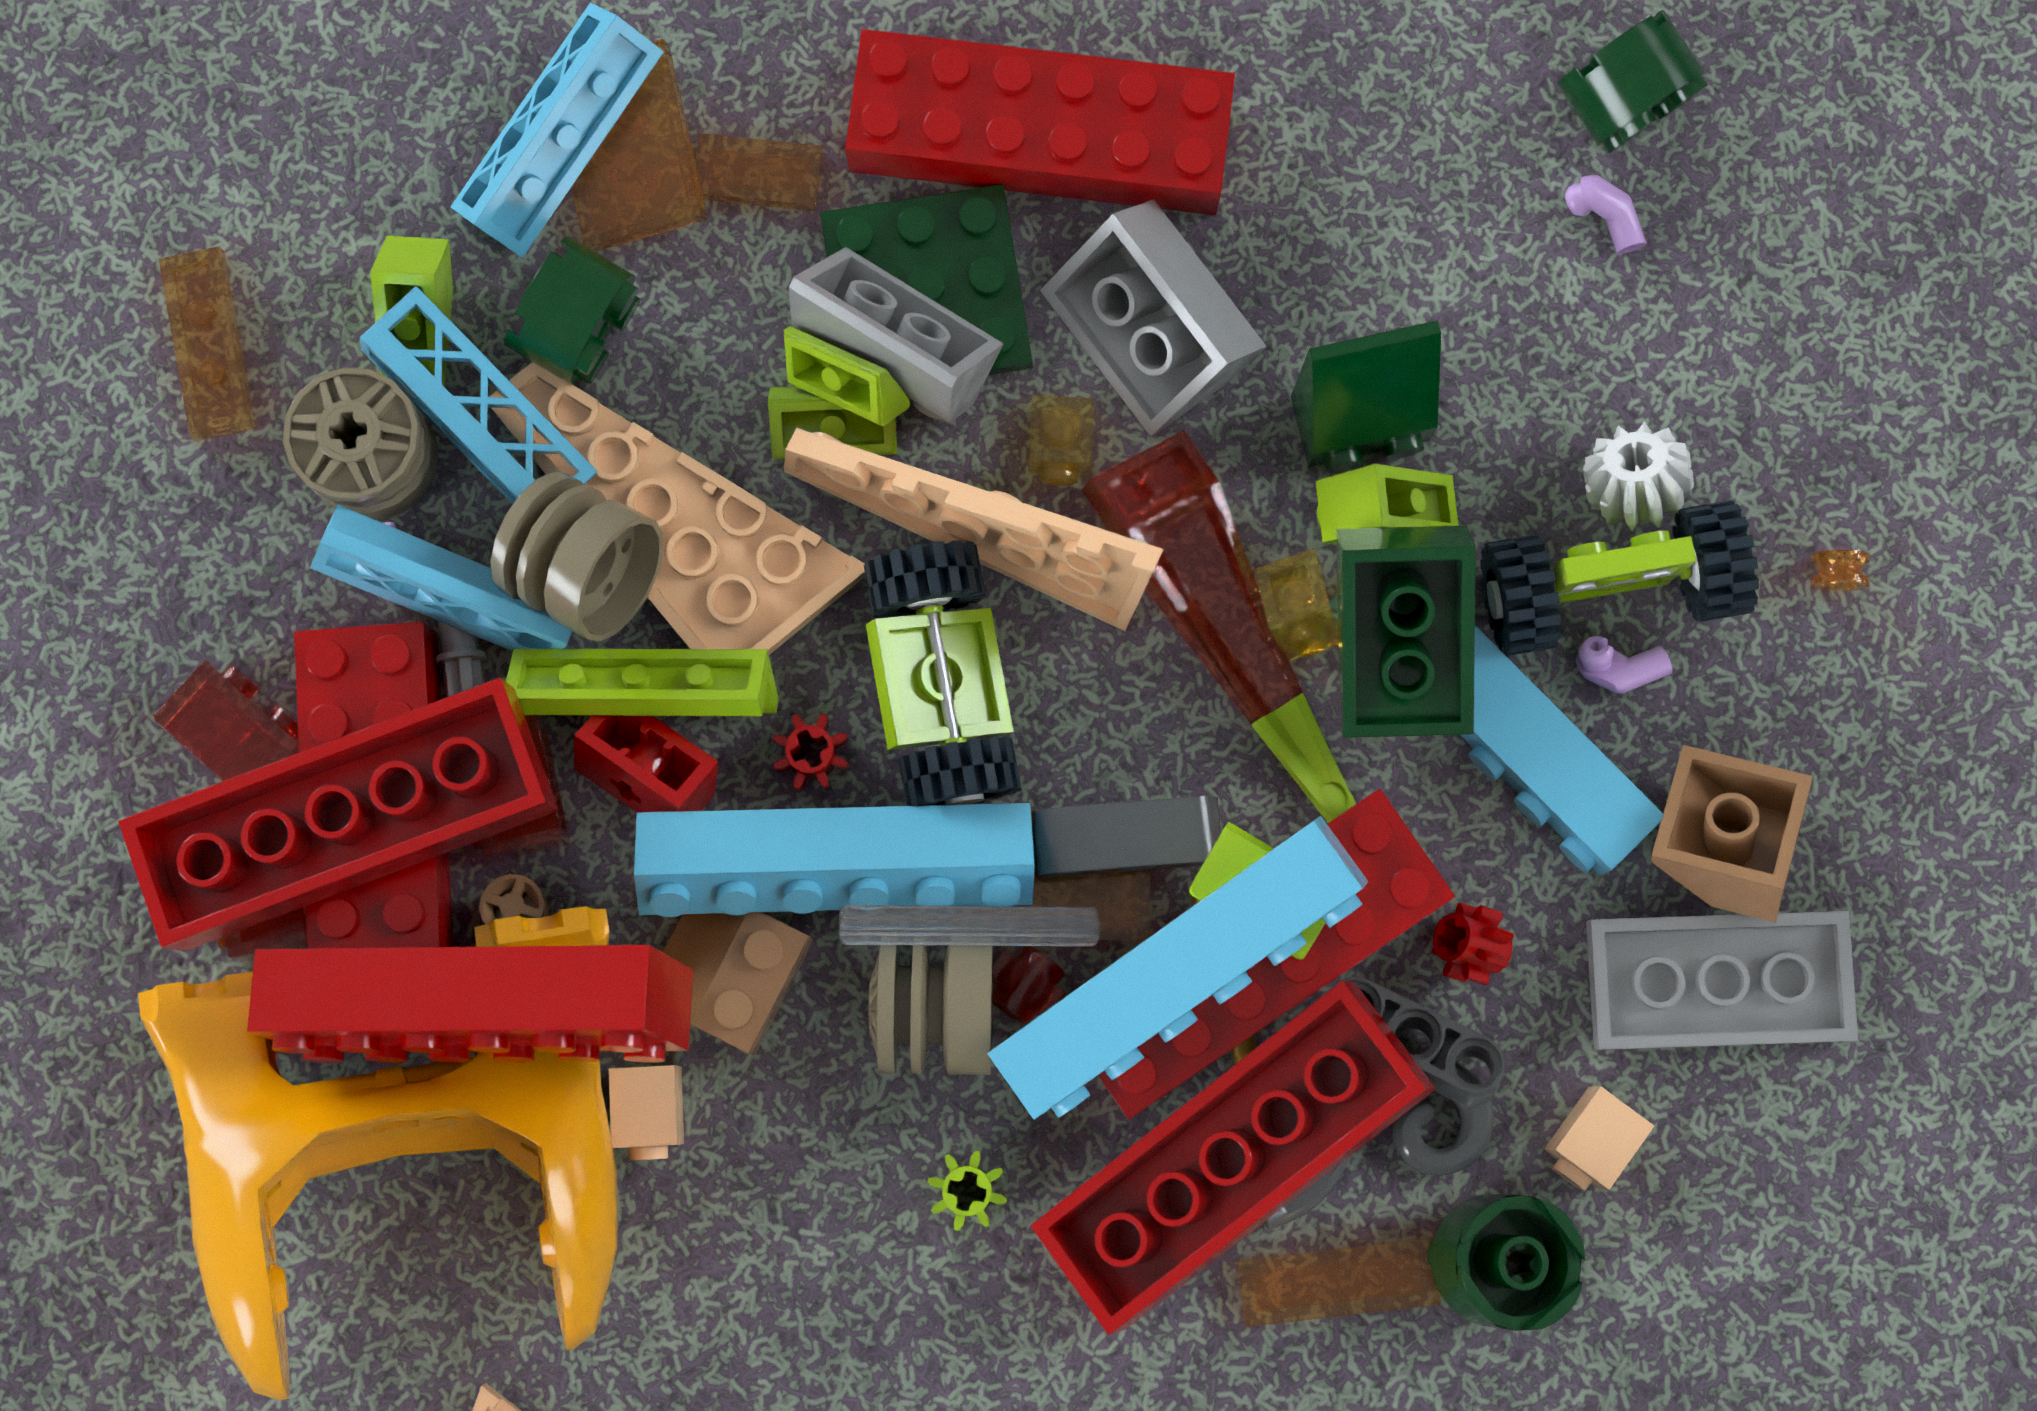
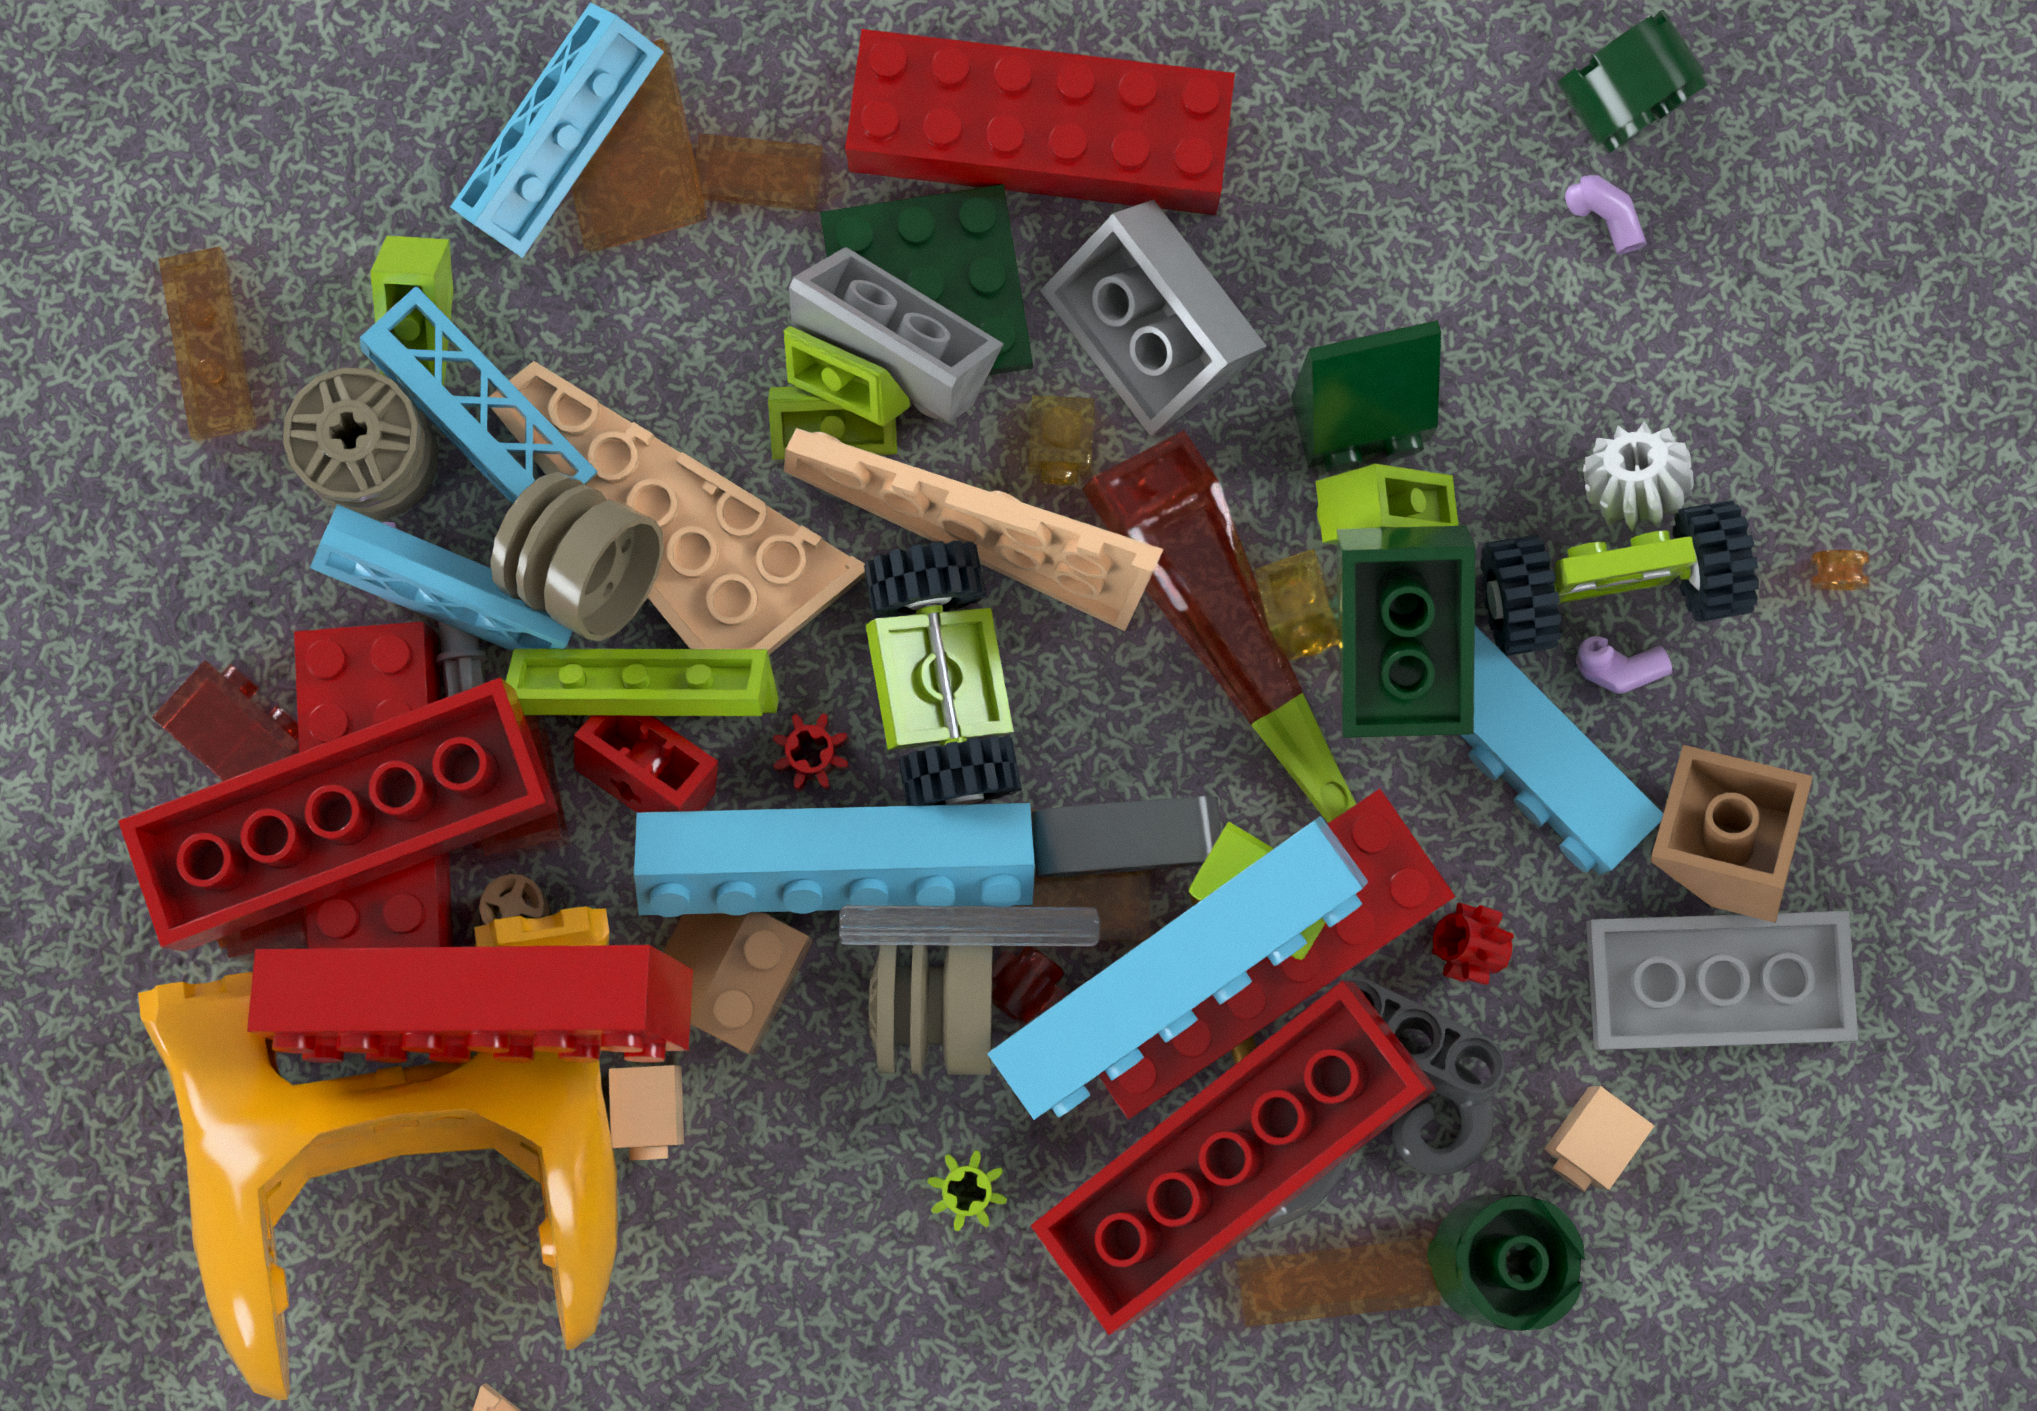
(572, 311): dark green brick -> none

